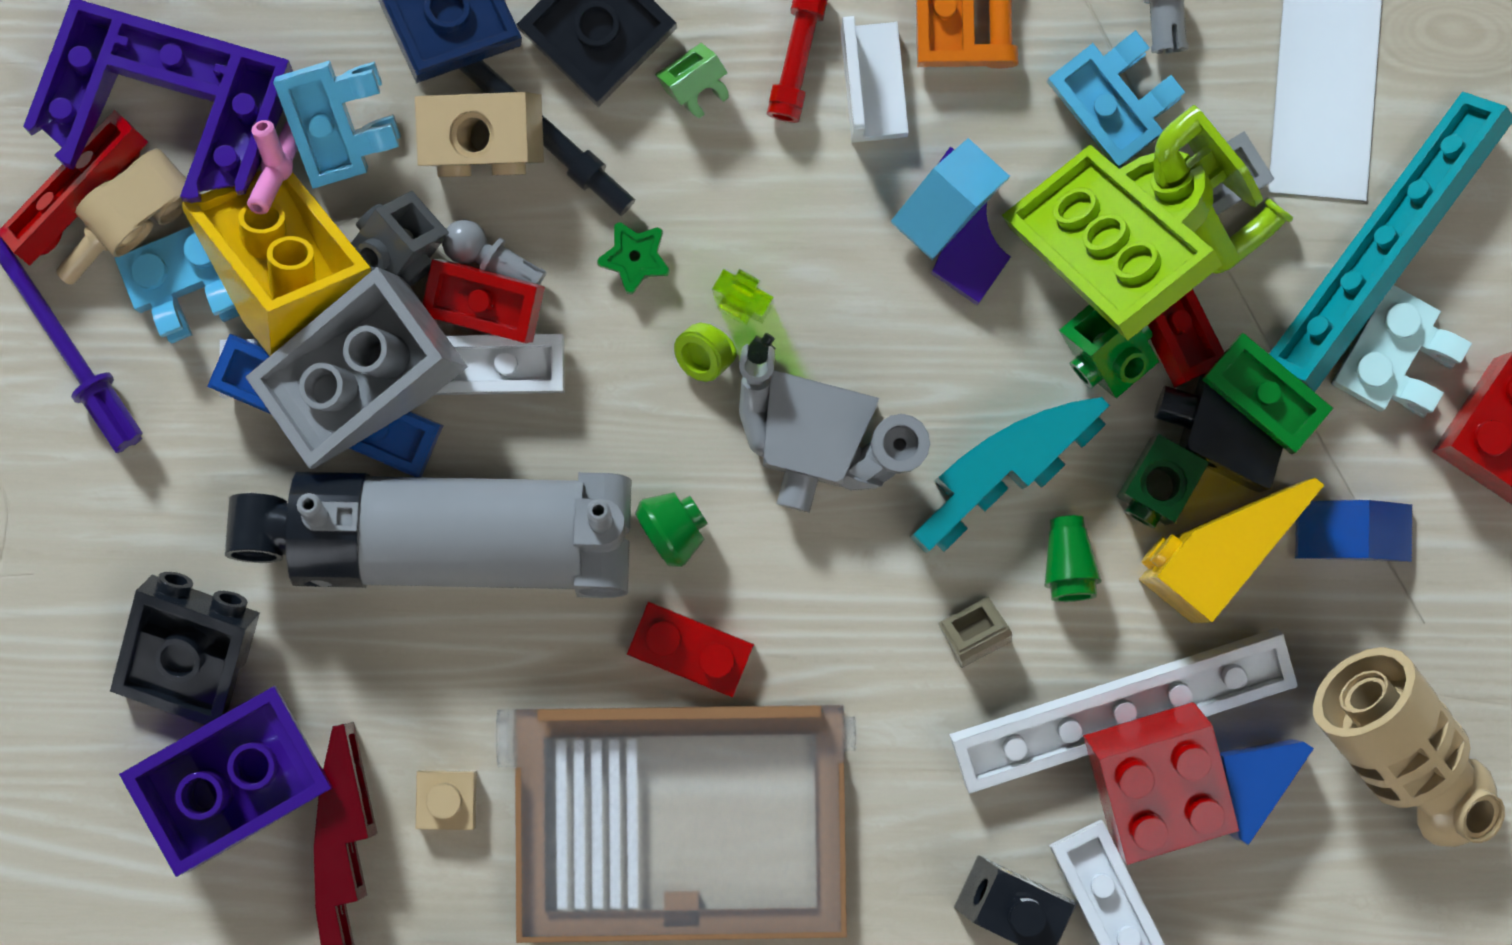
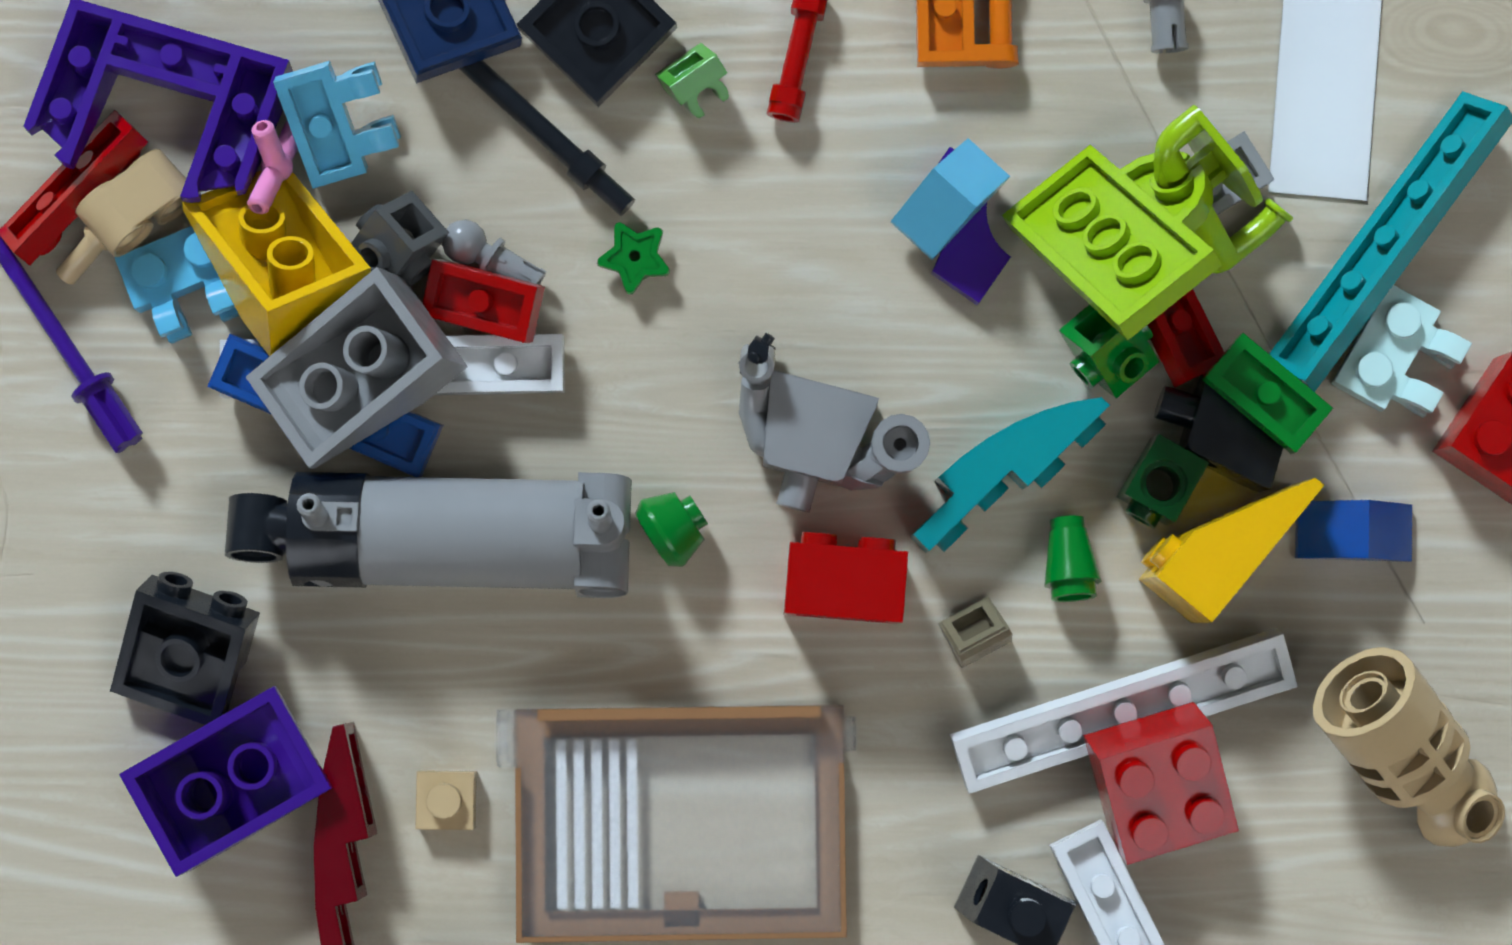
(446, 127): tan brick -> none
(690, 649): red plate -> none
(704, 351): lime tile -> none
(742, 297): clear neon green plate -> none
(846, 581): none -> red brick
(874, 81): white panel -> none
(1107, 106): medium azure plate -> none
(1258, 780): blue slope -> none

